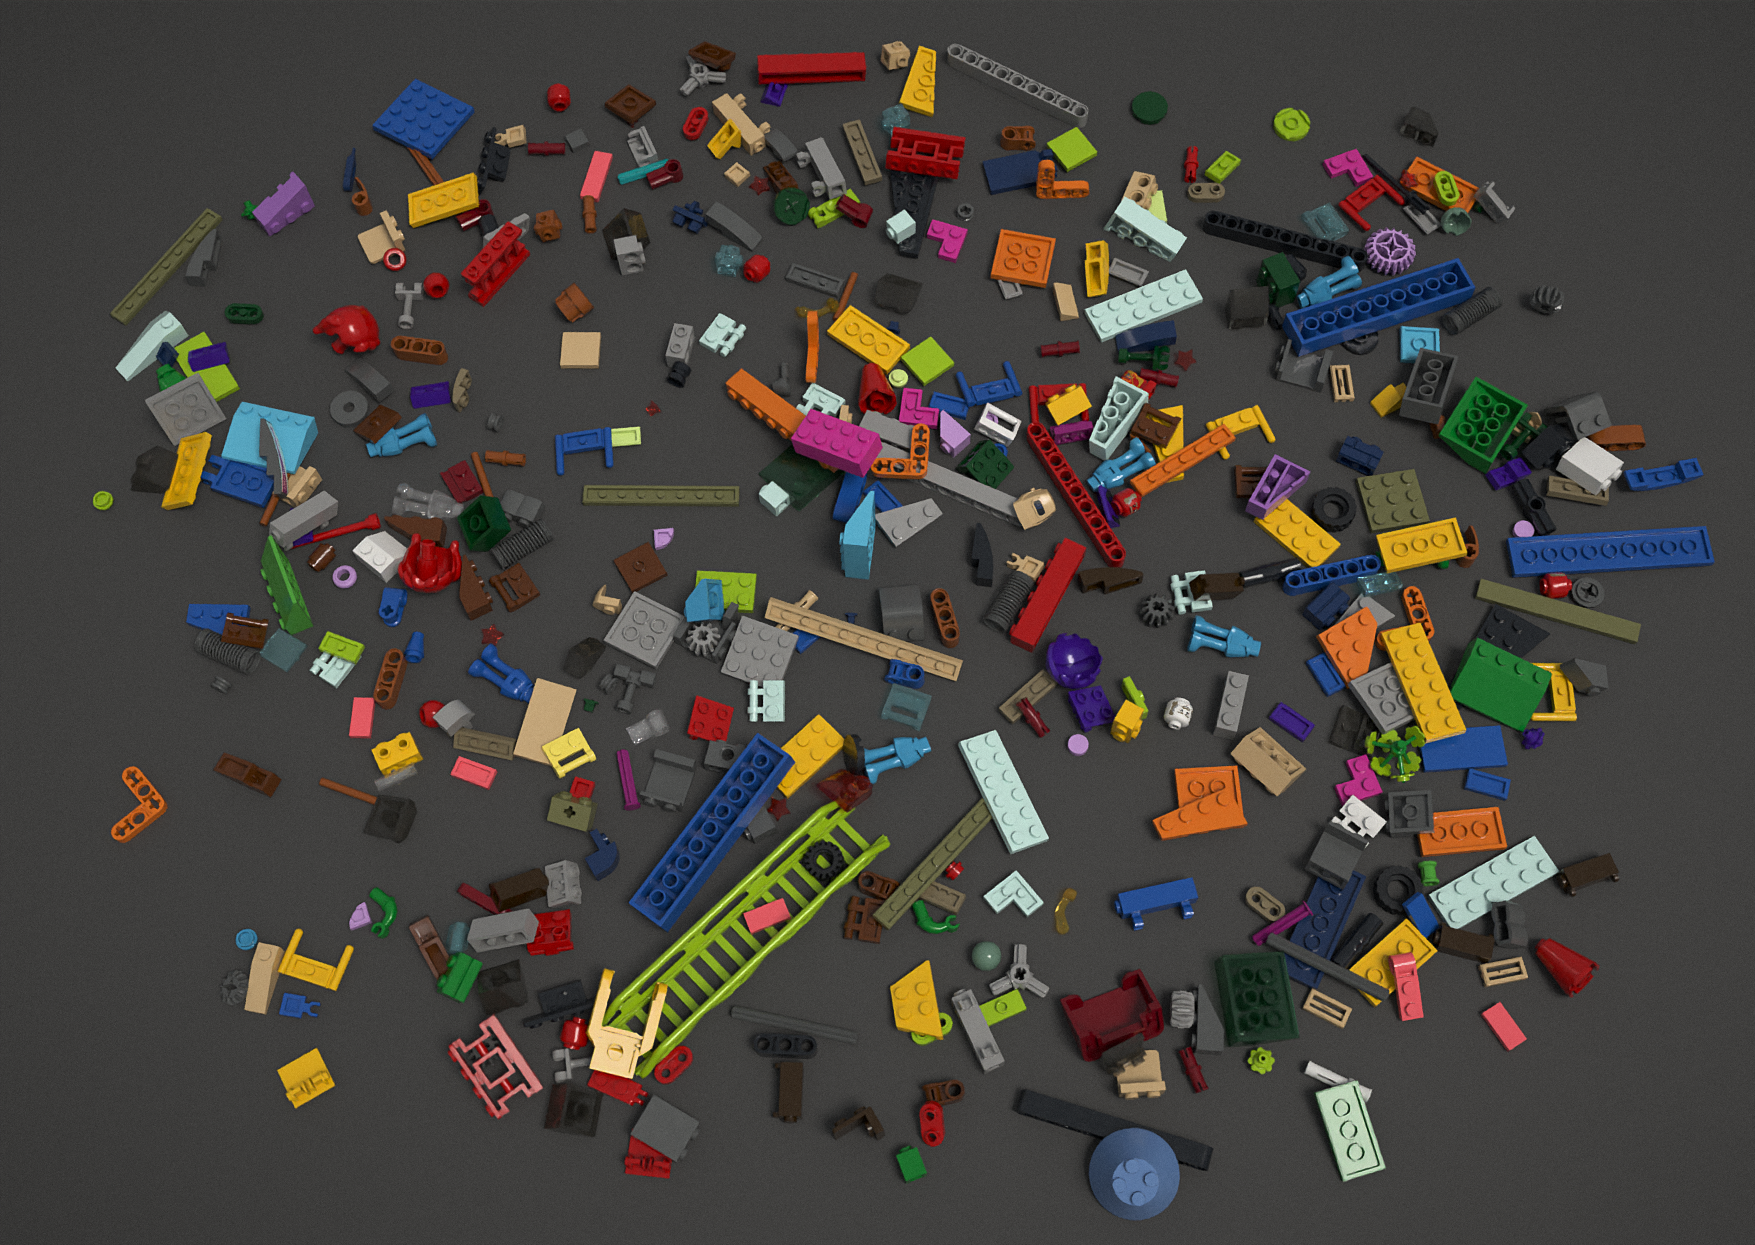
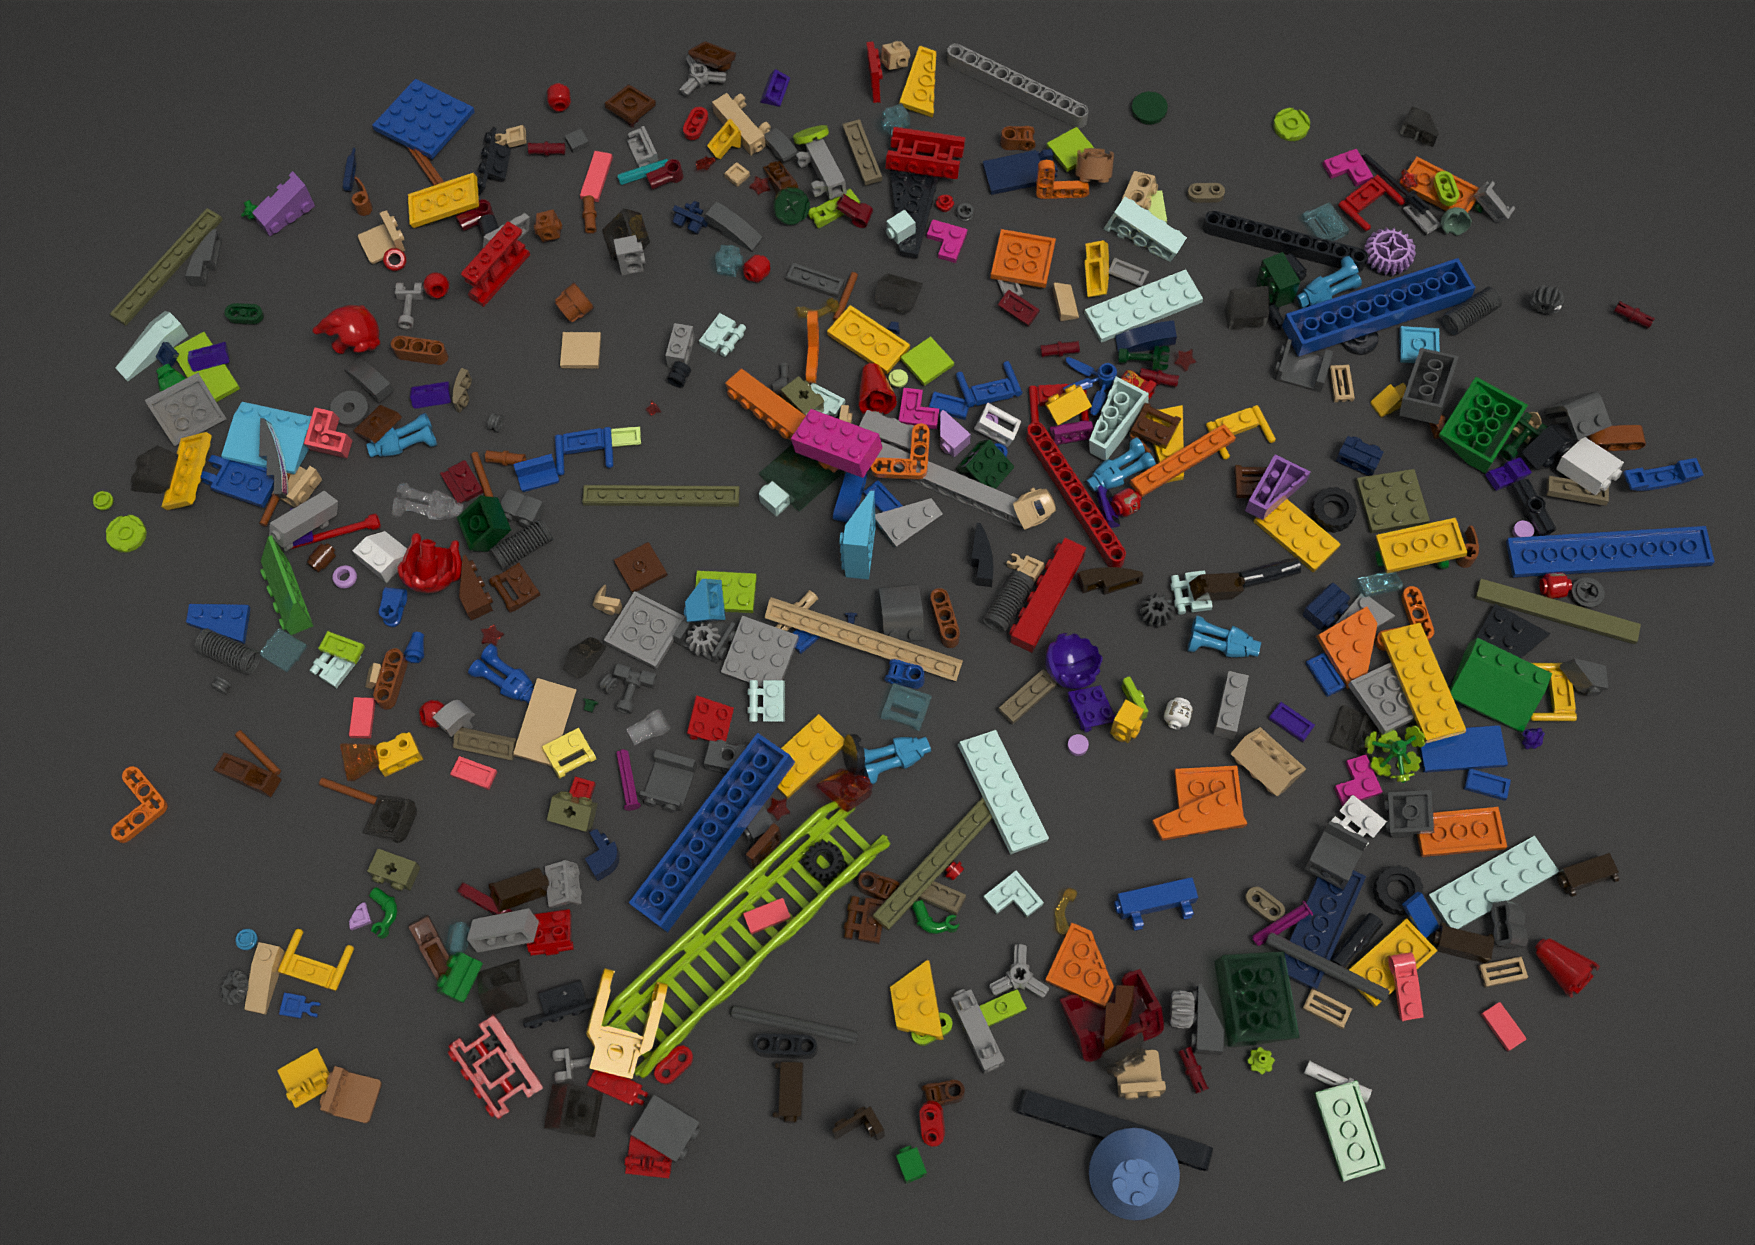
(126, 533): none -> lime tile
(244, 635): reddish brown plate -> none
(257, 753): none -> dark orange bar
(323, 435): none -> coral brick
(350, 1095): none -> medium nougat bracket
(358, 759): none -> clear orange wing
(373, 674): none -> tan tile
(384, 862): none -> olive brick
(396, 777): clear pin -> none
(427, 528): reddish brown slope -> none
(536, 473): none -> blue panel
(574, 1033): red head -> none
(663, 537): lavender tile -> none
(705, 163): none -> clear red piece
(730, 615): dark grey tile -> none
(764, 846): none -> reddish brown plate
(802, 397): none -> olive brick
(807, 135): none -> lime tile
(811, 68): red brick -> none
(875, 70): none -> red wing
(944, 207): none -> red plate
(986, 955): sand green piece -> none
(1018, 307): none -> dark red plate
(1032, 717): dark red pin -> none
(1081, 967): none -> orange plate
(1094, 165): none -> medium nougat brick
(1105, 378): none -> blue plant
(1118, 1015): none -> reddish brown slope
(1191, 164): red pin -> none
(1222, 167): lime plate -> none
(1323, 580): blue beam -> none
(1428, 873): bright green bush -> none
(1634, 314): none -> dark red pin

